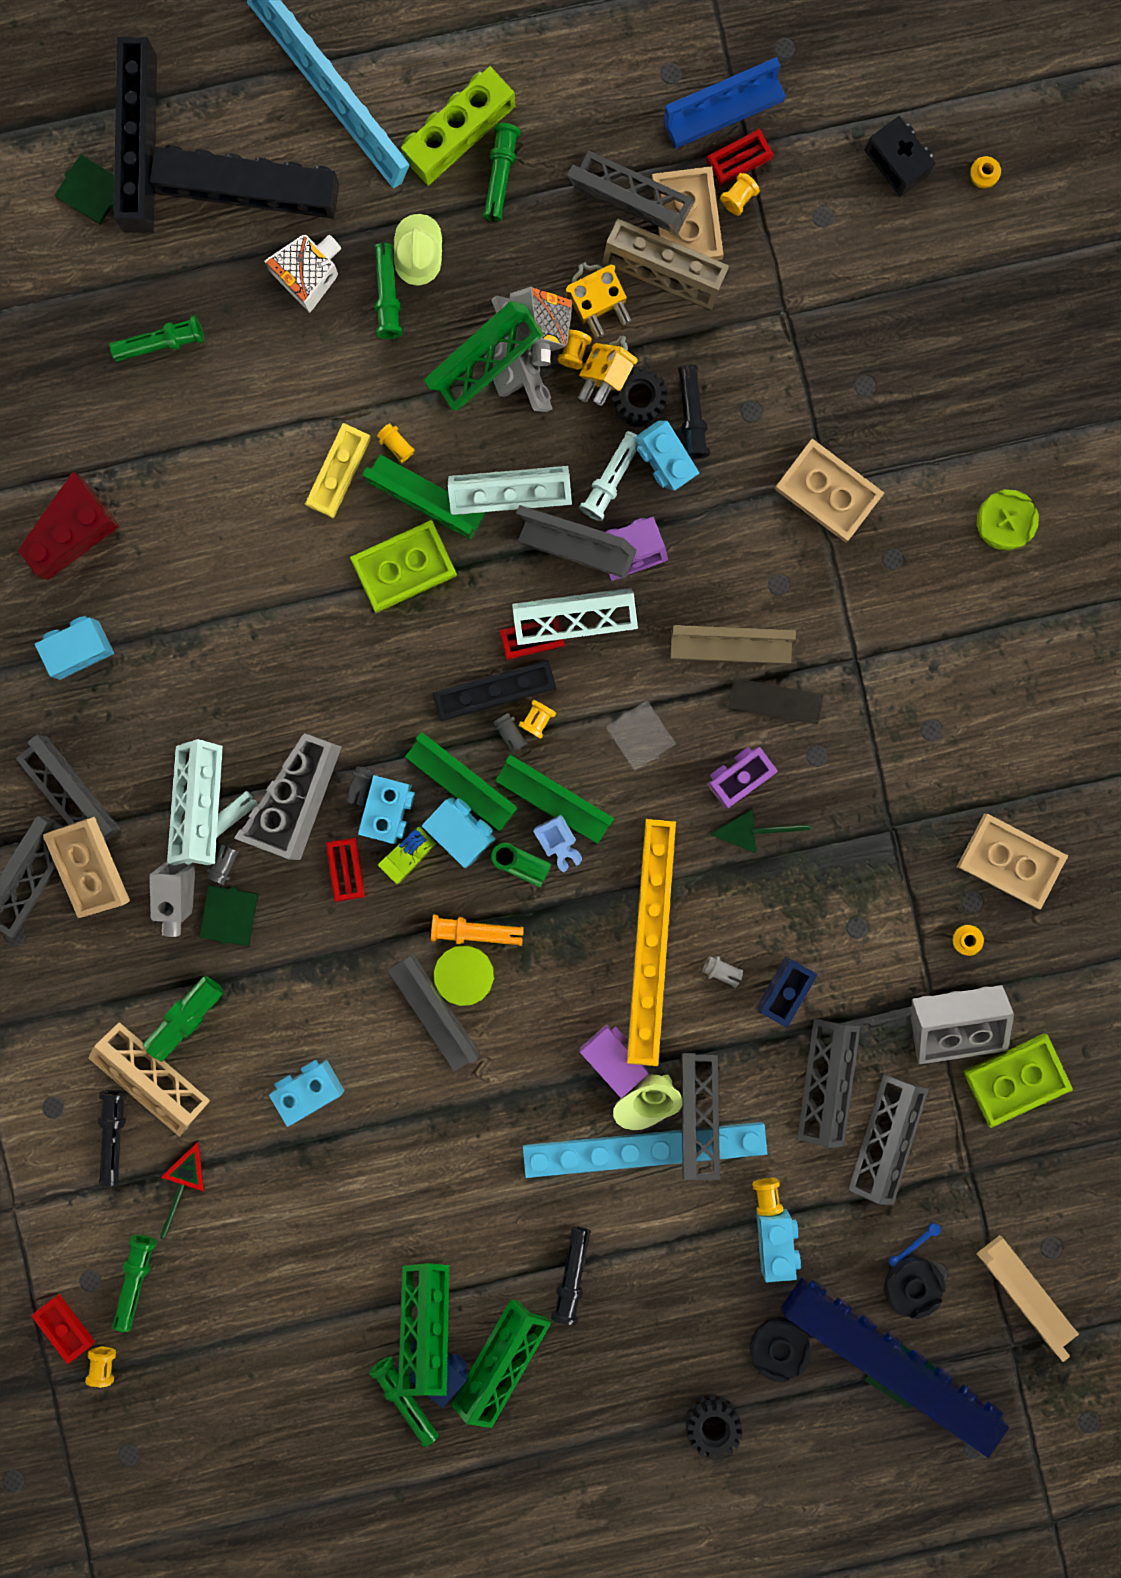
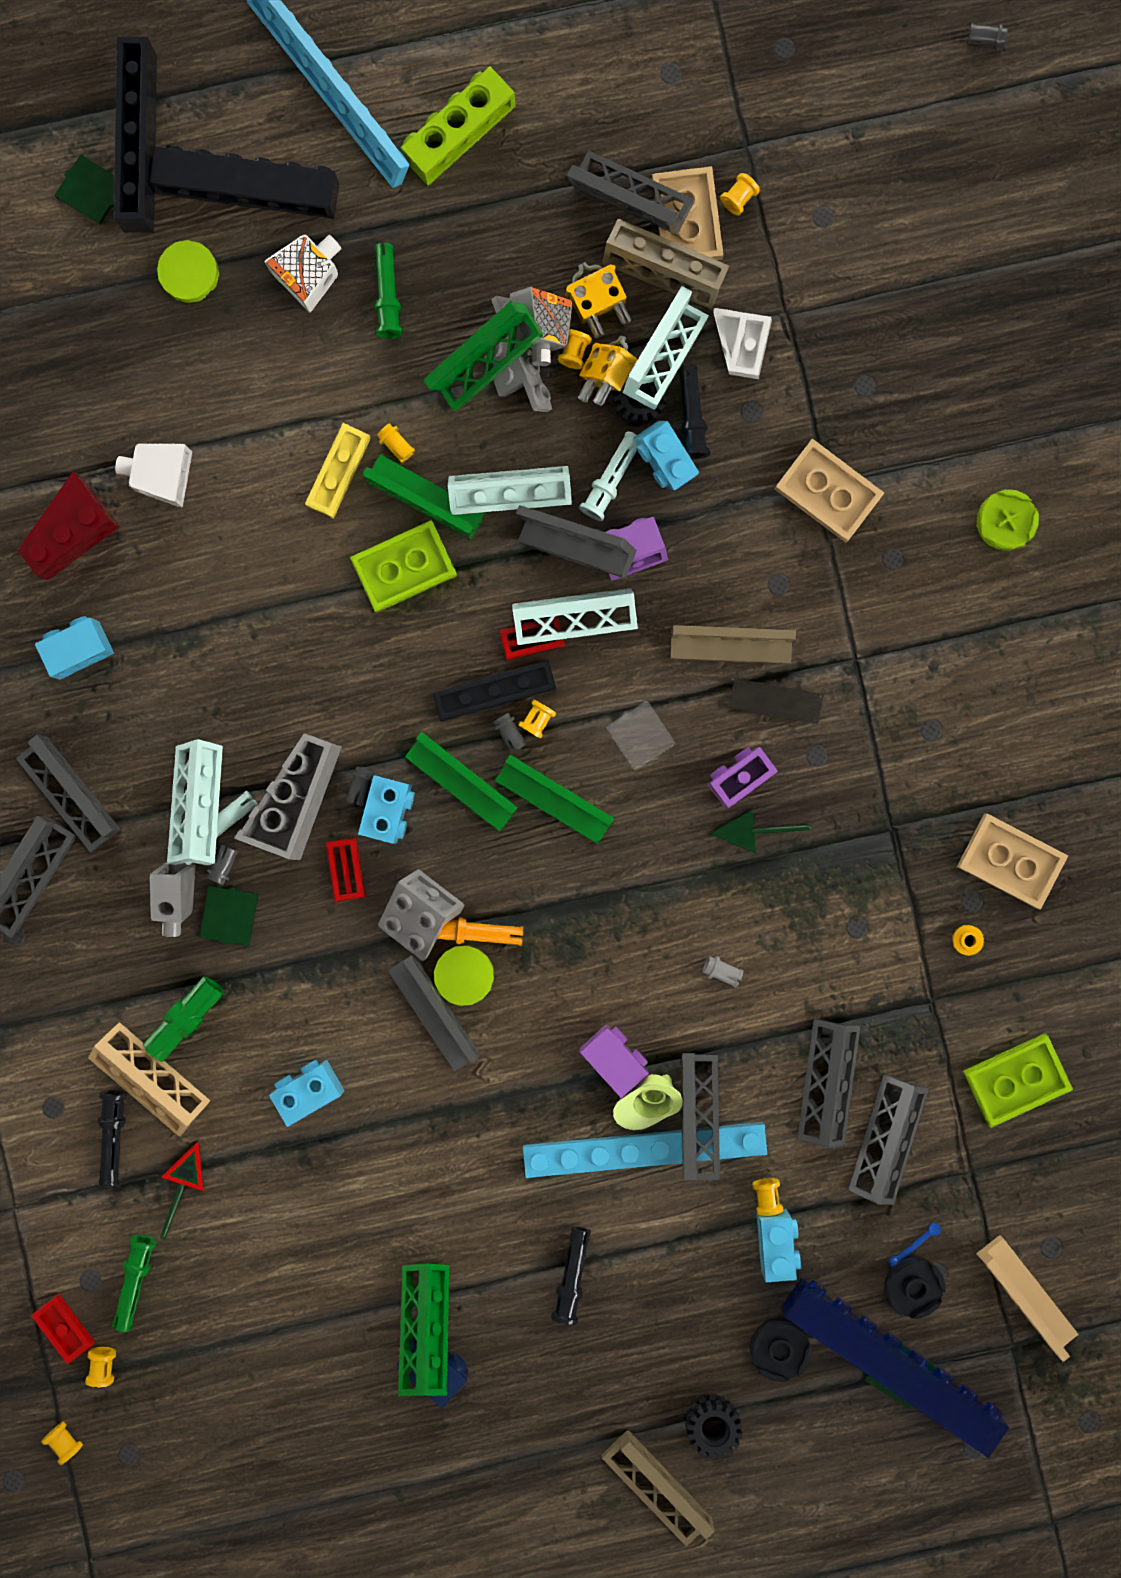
(62, 1443): none -> yellow bush
(86, 867): tan plate -> none
(158, 471): none -> white torso
(170, 336): green pin -> none
(187, 271): none -> lime tile
(407, 855): lime leg -> none
(418, 249): yellowish green piece -> none
(418, 913): none -> light grey bracket
(425, 1431): green pin -> none
(459, 831): medium azure brick -> none
(495, 1365): green fence -> none
(502, 158): green pin -> none
(523, 864): green piece -> none
(557, 838): light blue plate -> none
(651, 943): yellow tile -> none
(658, 342): none -> light aqua fence
(663, 1484): none -> dark tan fence
(724, 103): blue fence -> none
(743, 340): none -> white wing
(745, 167): red tile -> none
(786, 991): dark blue brick -> none
(900, 155): black brick -> none
(961, 1024): light grey slope -> none
(983, 180): yellow plate -> none
(987, 35): none -> dark grey pin

